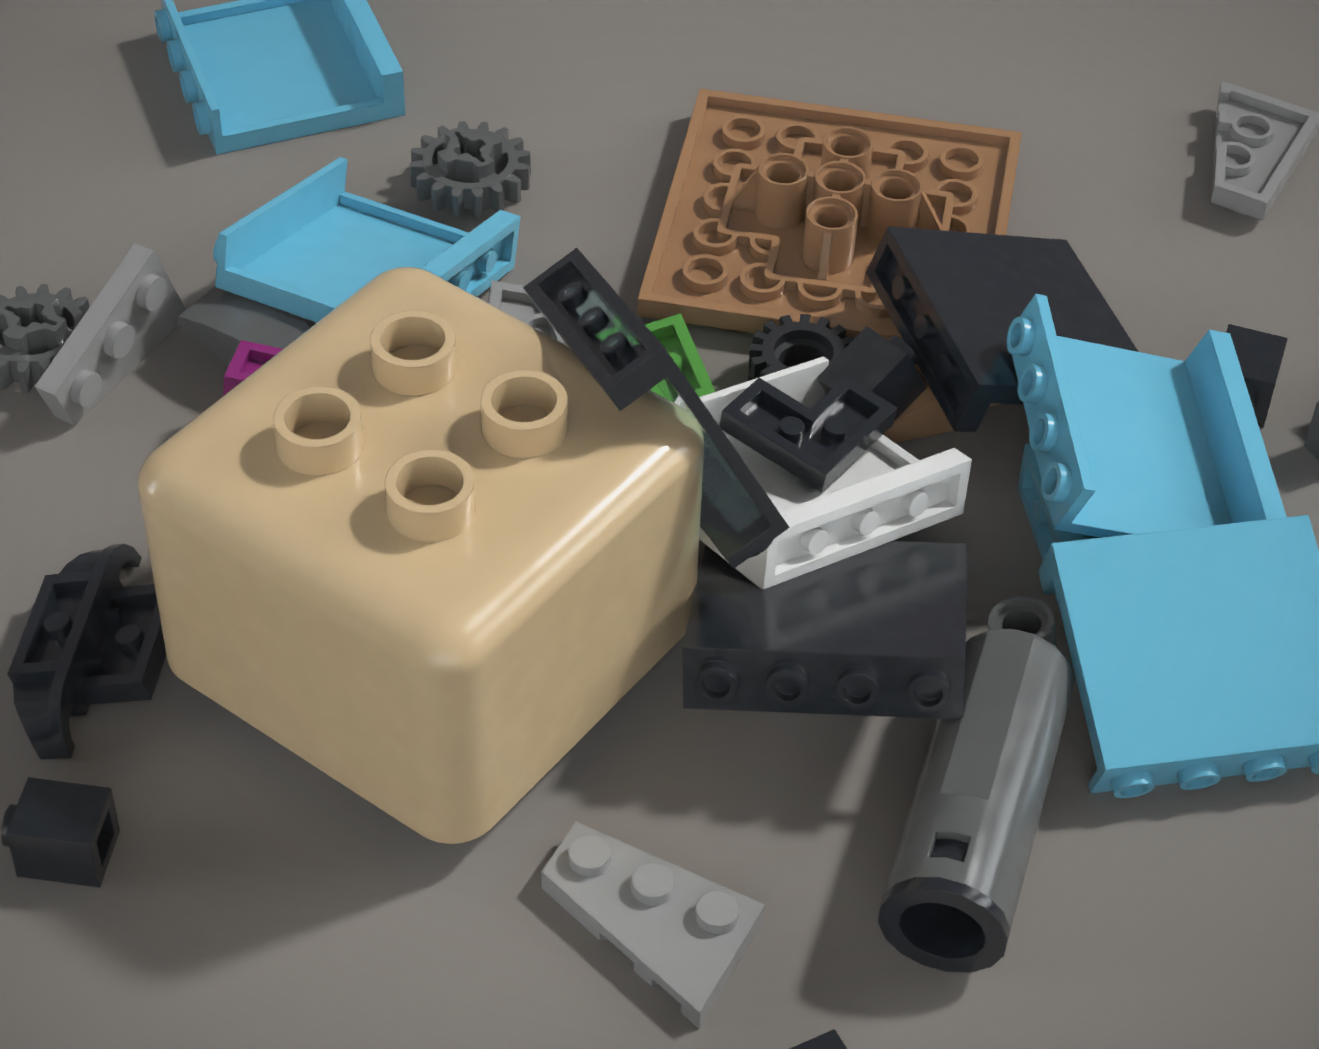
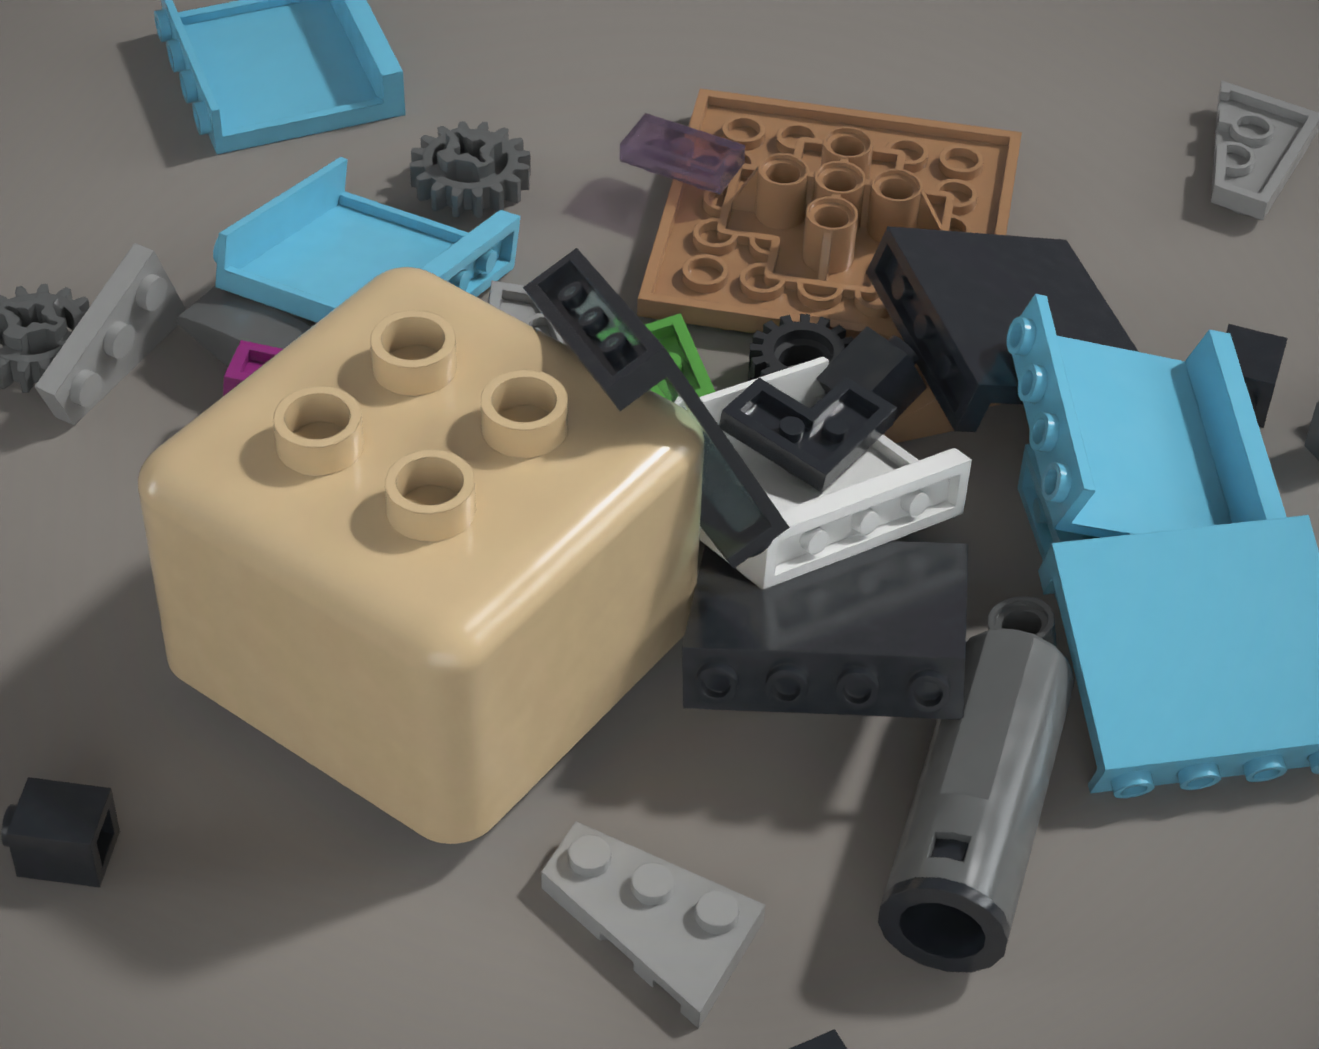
(85, 647): black plate -> none
(682, 153): none -> clear purple plate

